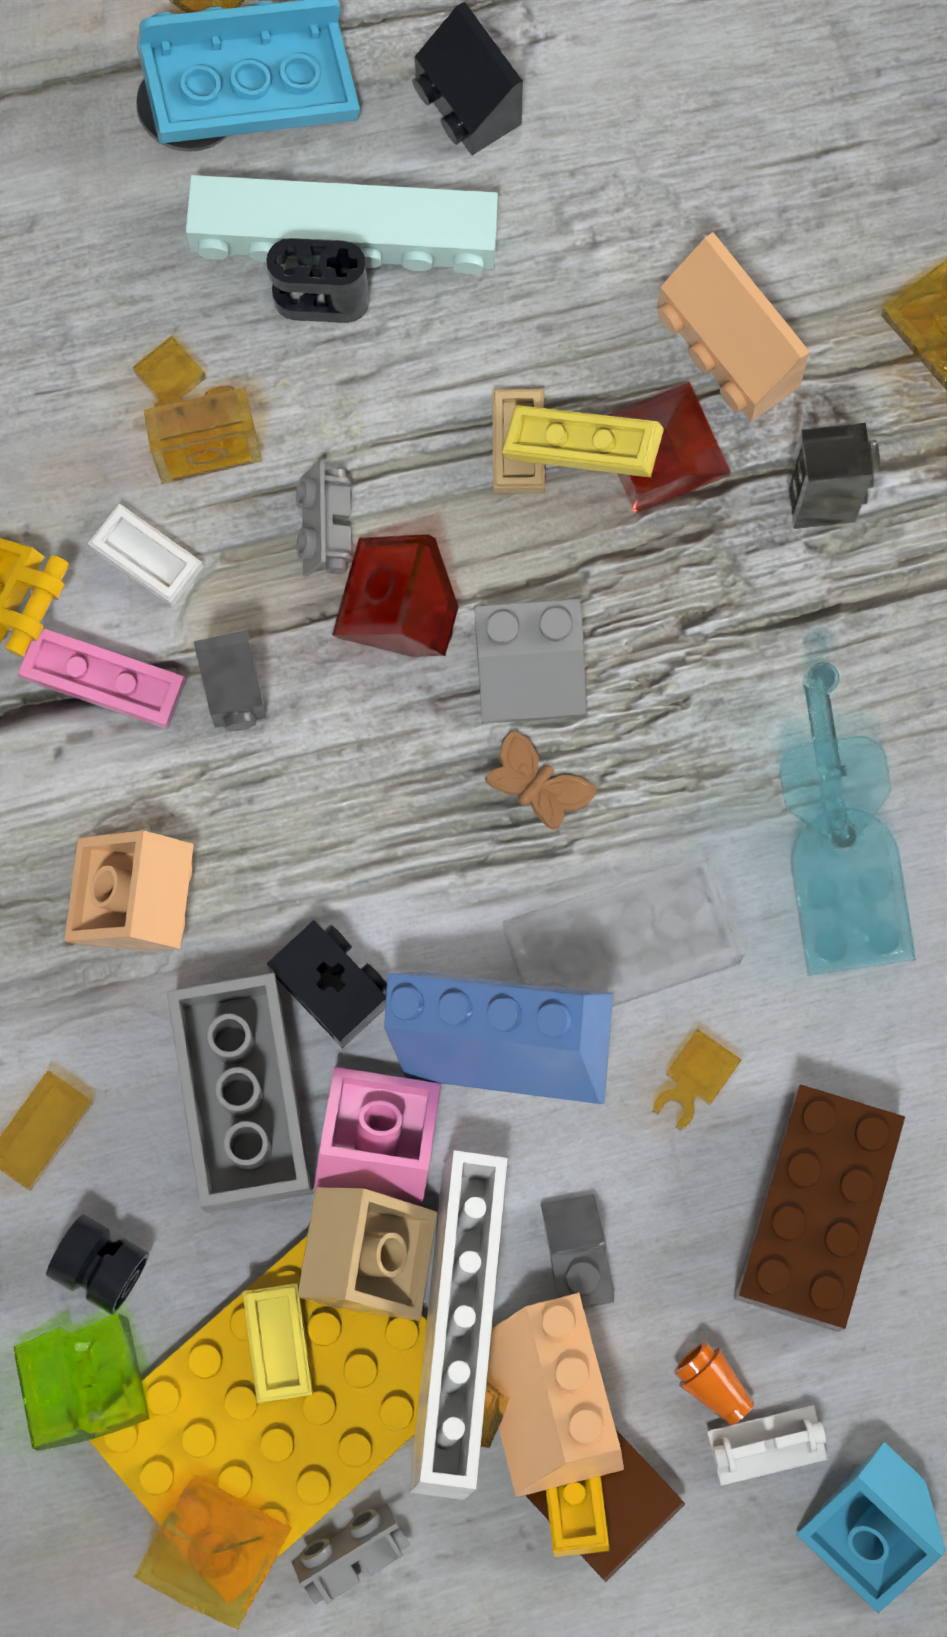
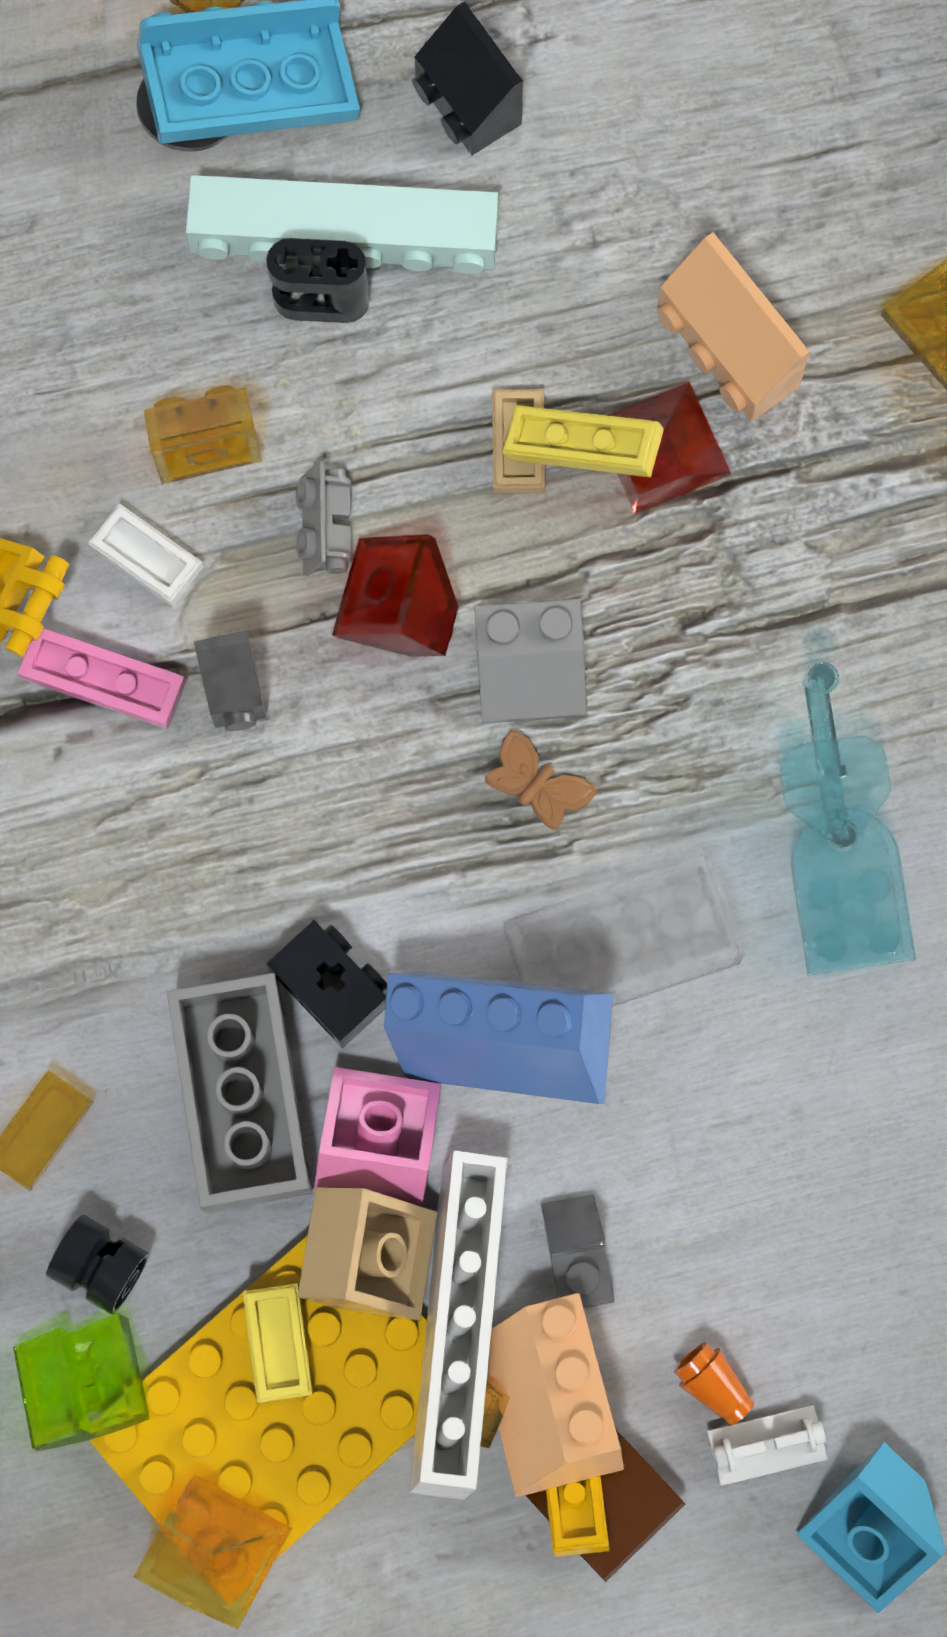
(129, 891): light nougat slope -> none
(169, 371): clear yellow tile -> none
(326, 1563): light grey hinge -> none
(699, 1072): clear yellow plate -> none
(819, 1208): reddish brown brick -> none
(831, 475): clear smoke brick -> none

